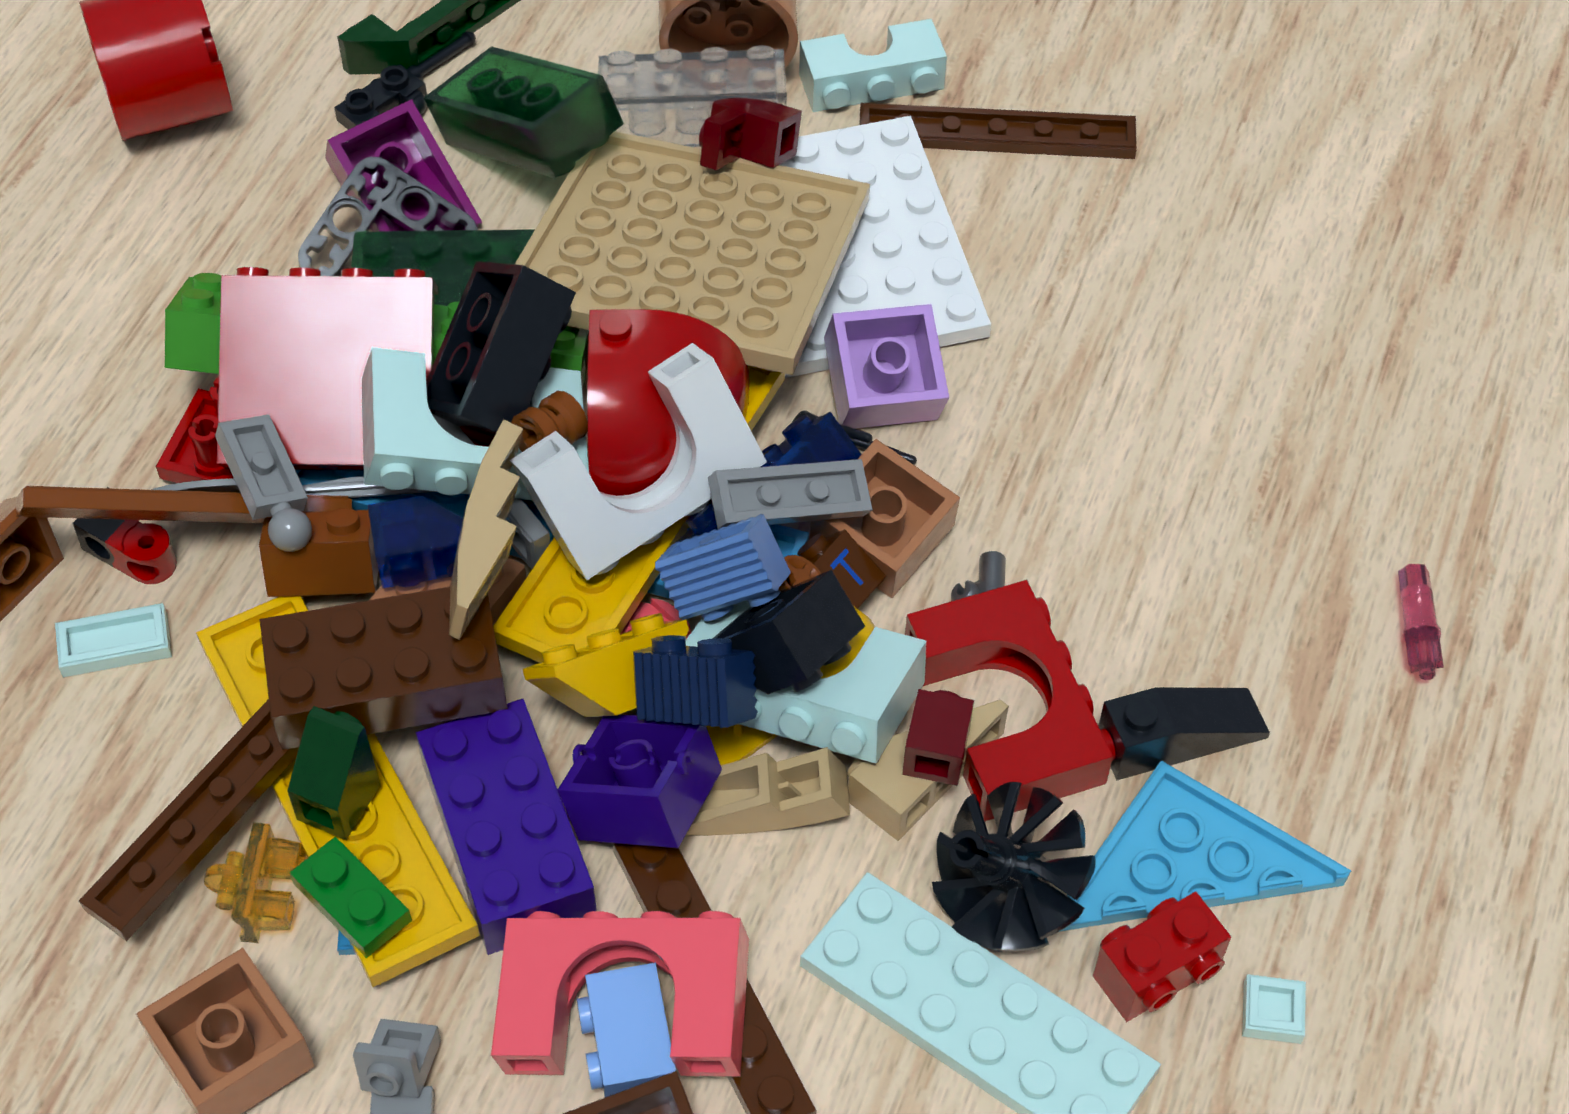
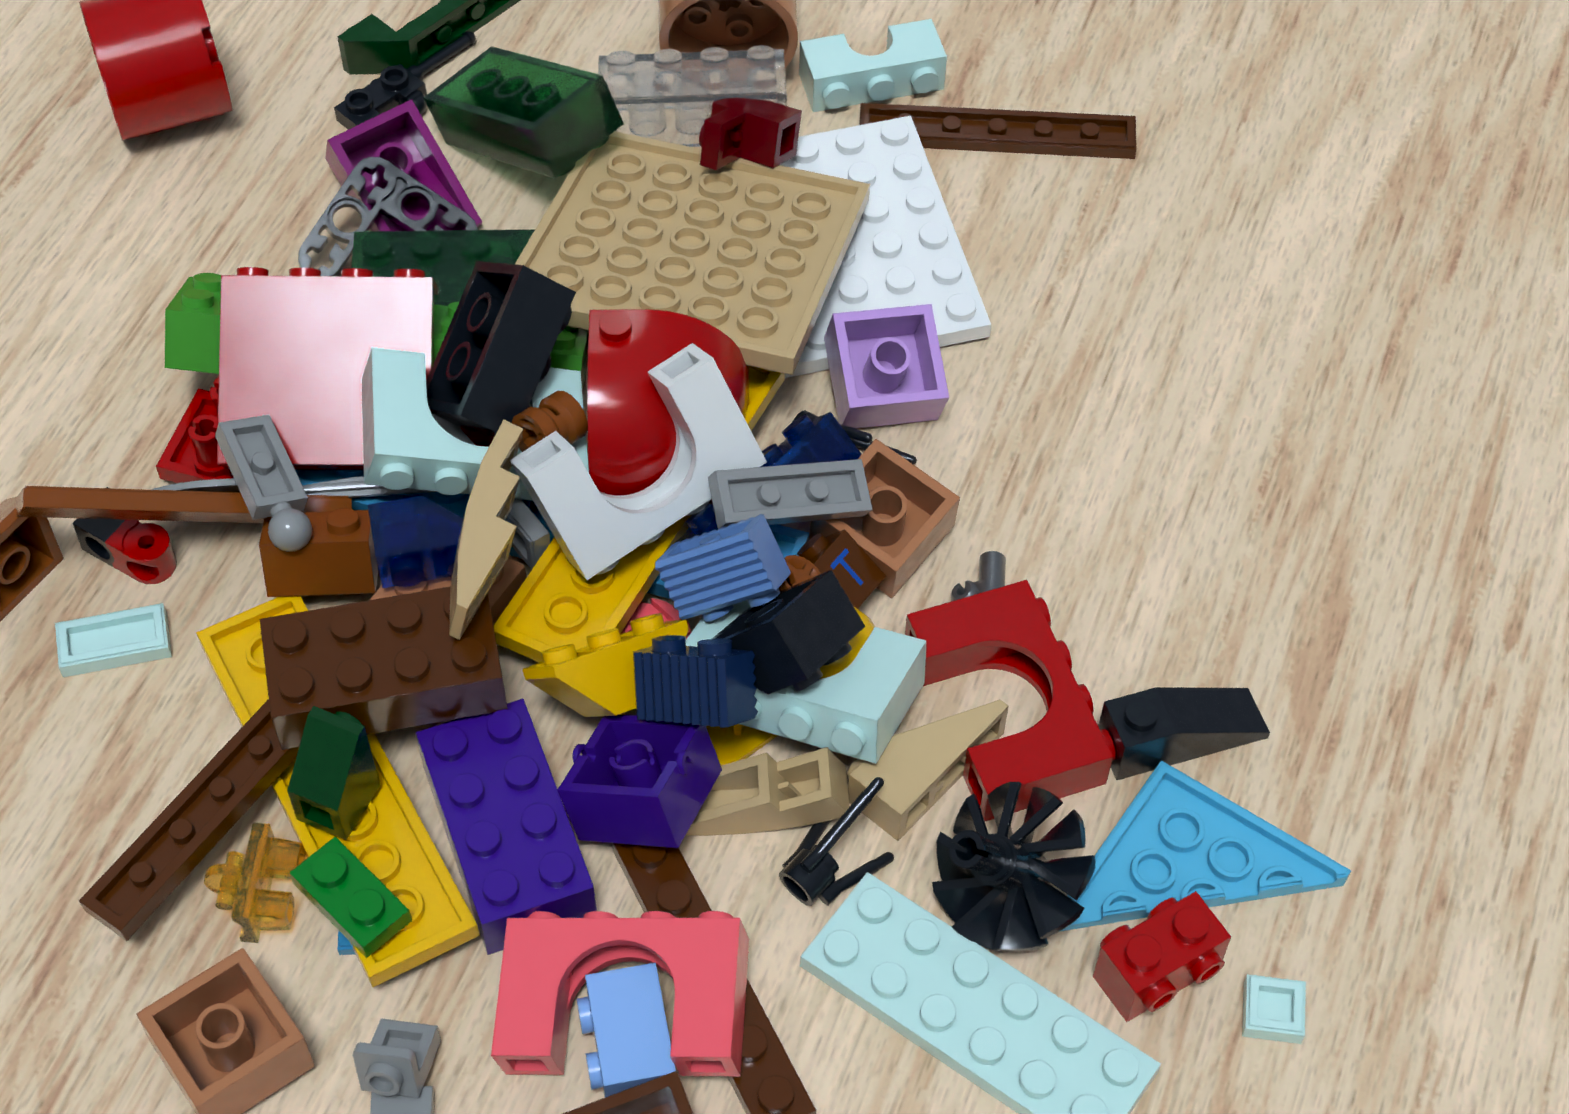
(811, 869): none -> black plant
(938, 736): dark red brick -> none
(1420, 622): clear pink piece -> none

